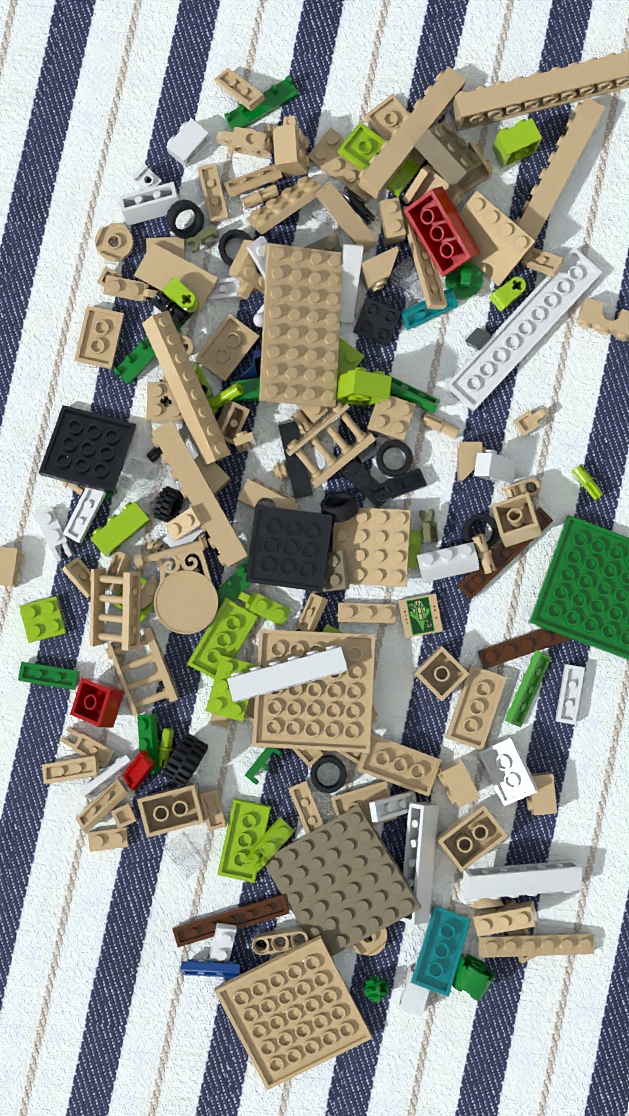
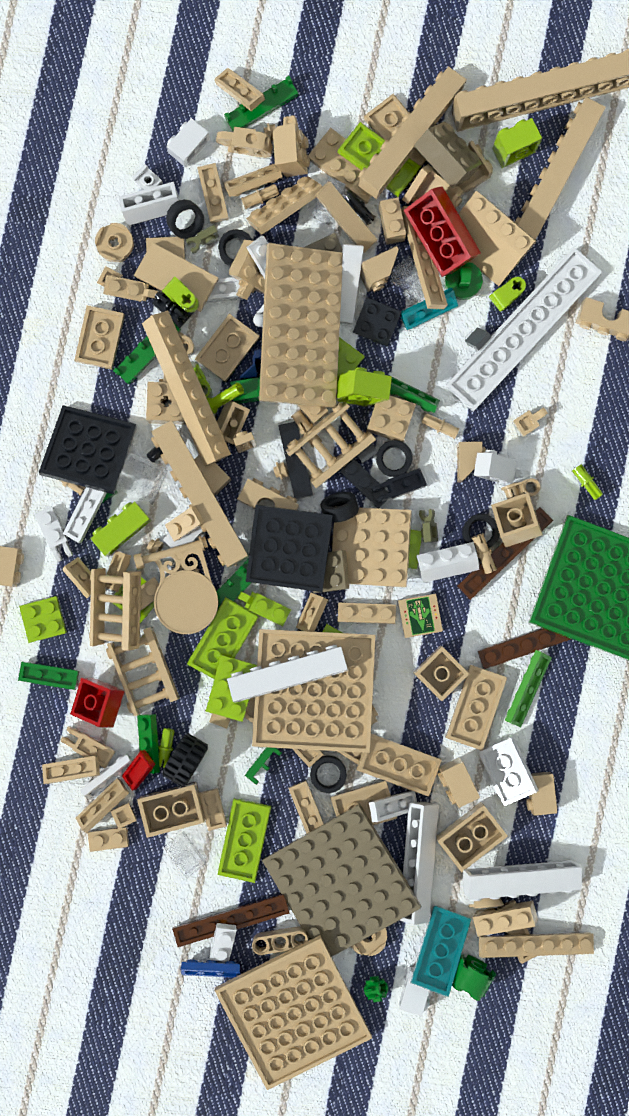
(168, 504): black tyre -> none
(270, 843): lime hinge -> none
(543, 262): tan plate -> none
(570, 694): white plate -> none

